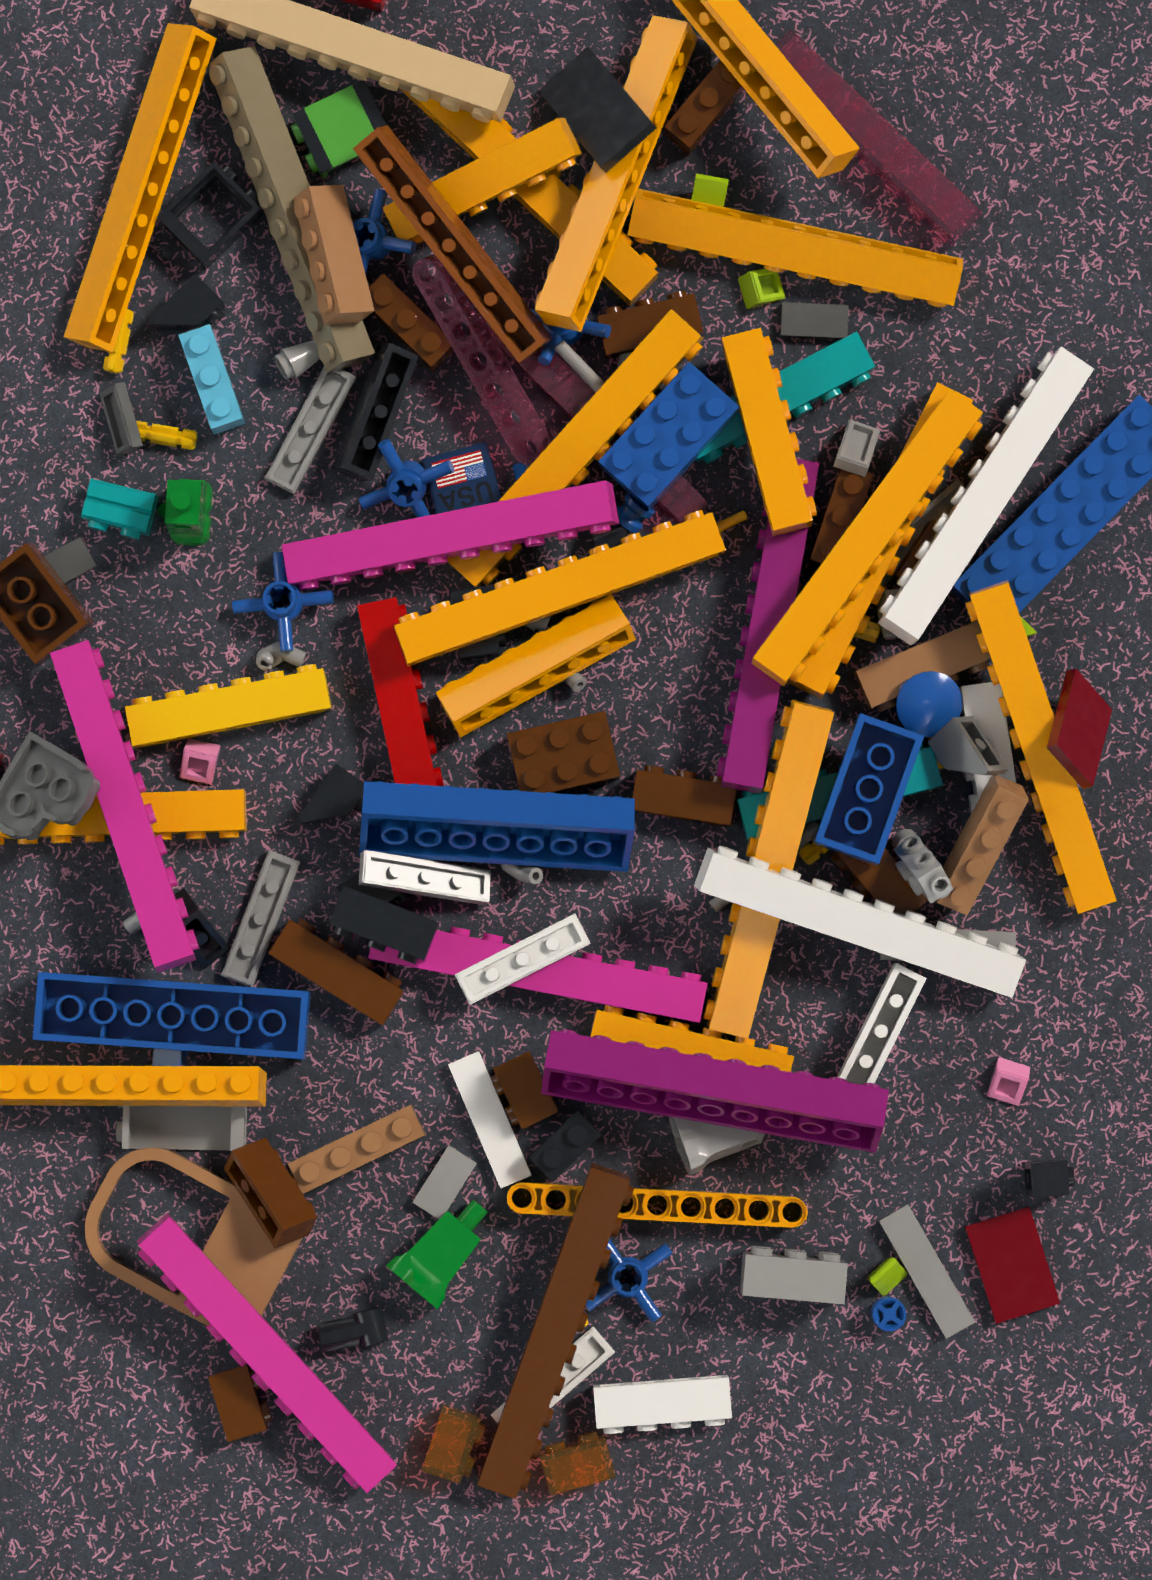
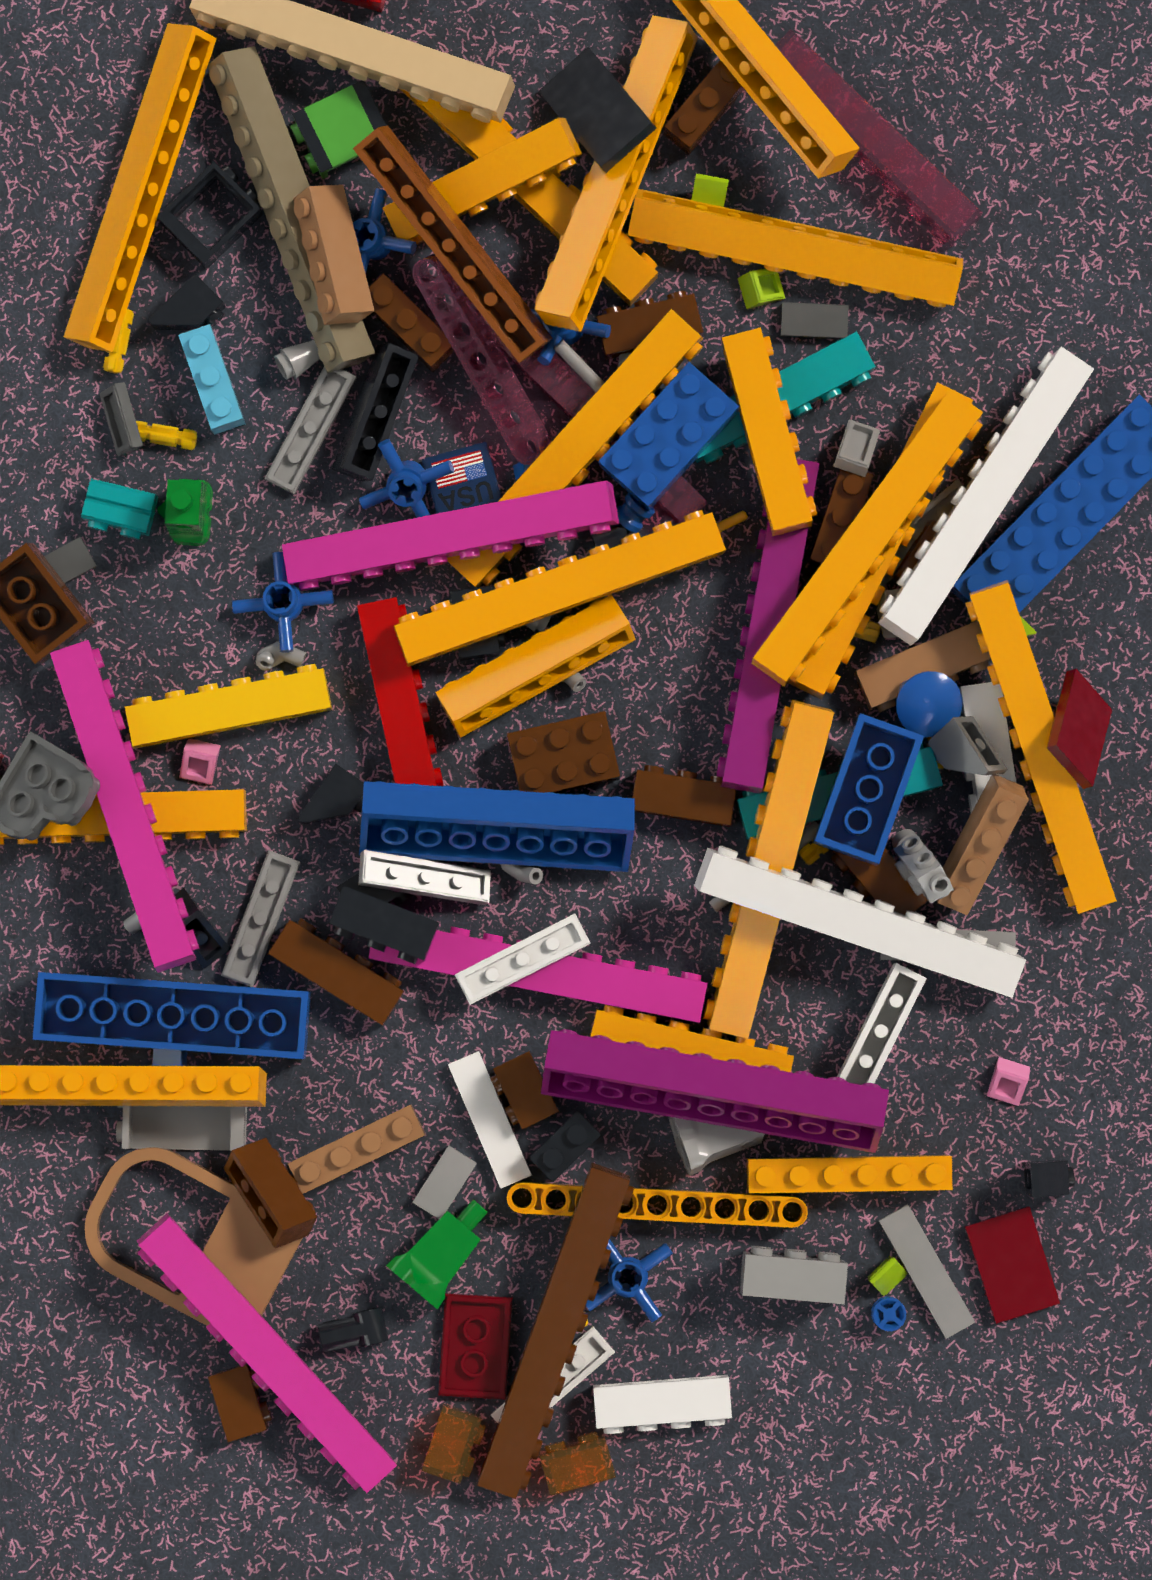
(475, 1346): none -> dark red tile
(849, 1174): none -> light orange brick

